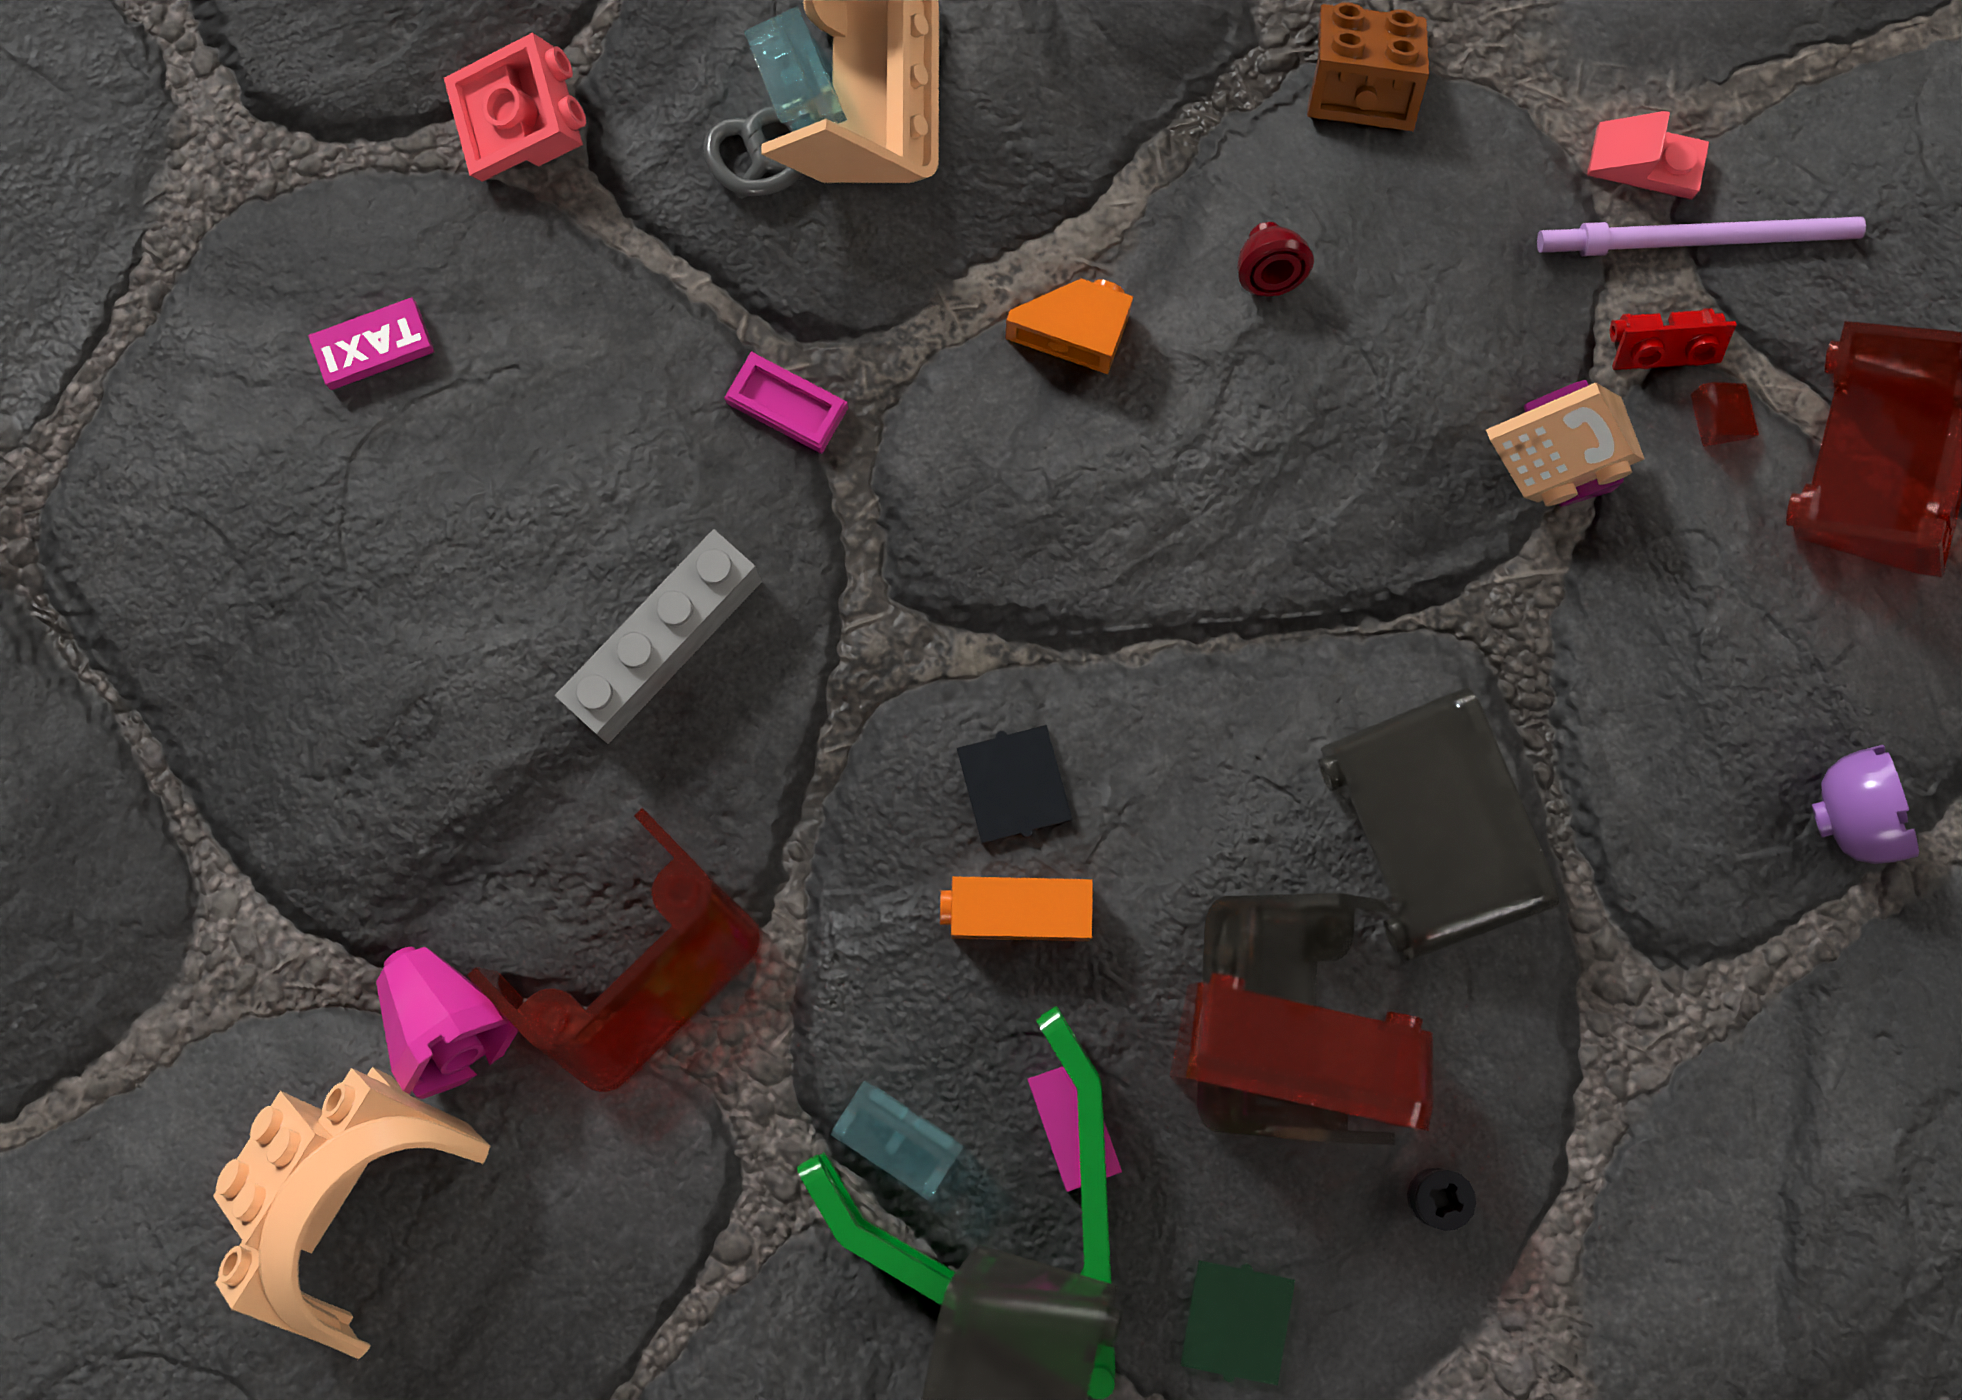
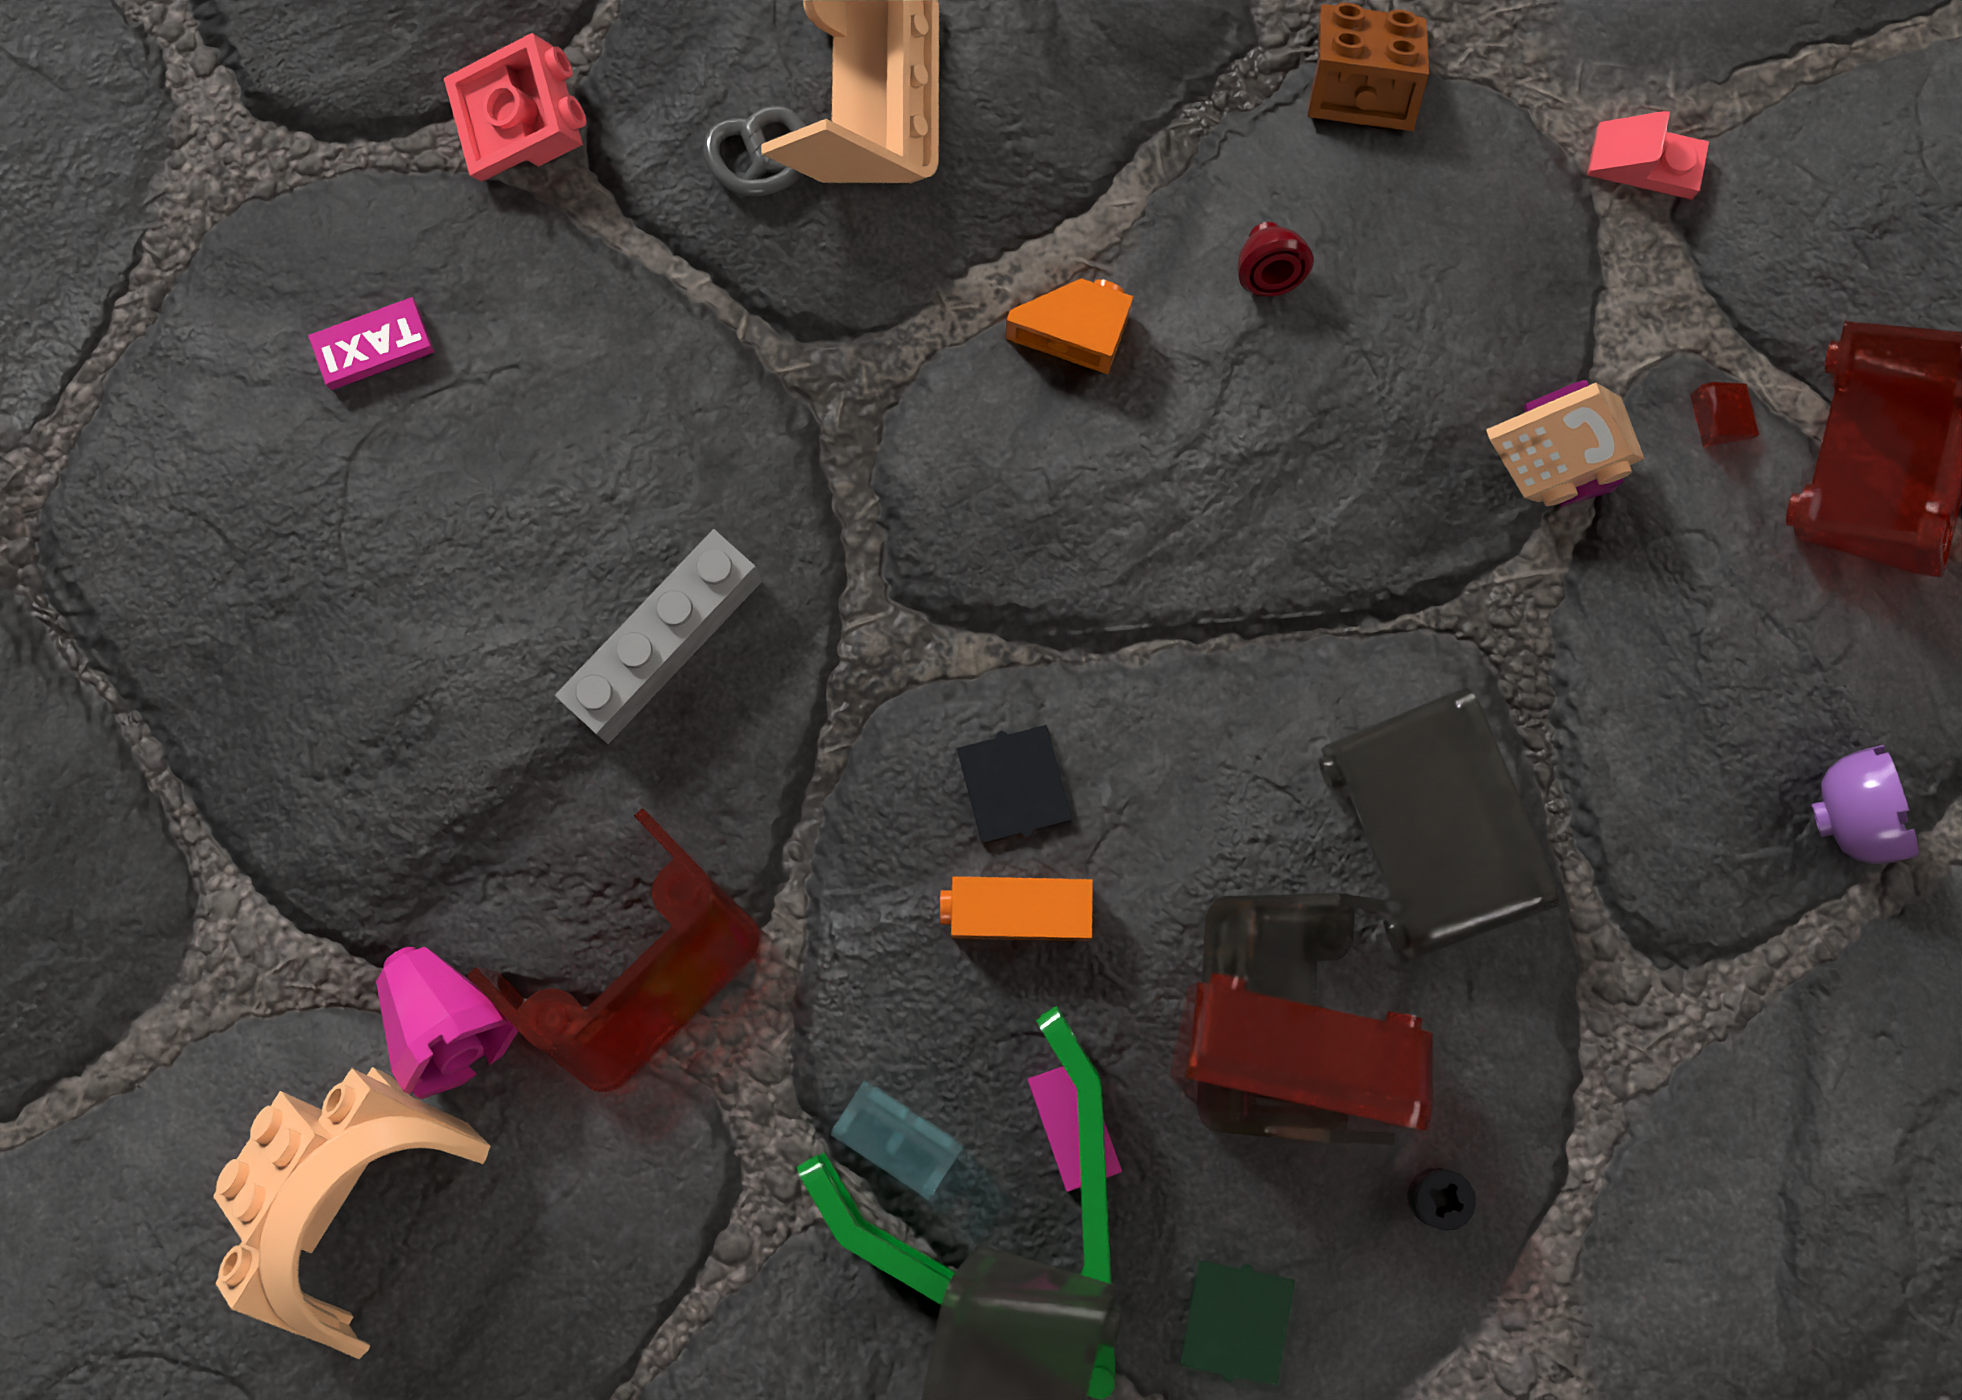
(786, 402): dark pink tile -> none
(794, 70): clear light blue hinge -> none
(1598, 238): lavender bar -> none
(1688, 339): red hinge -> none

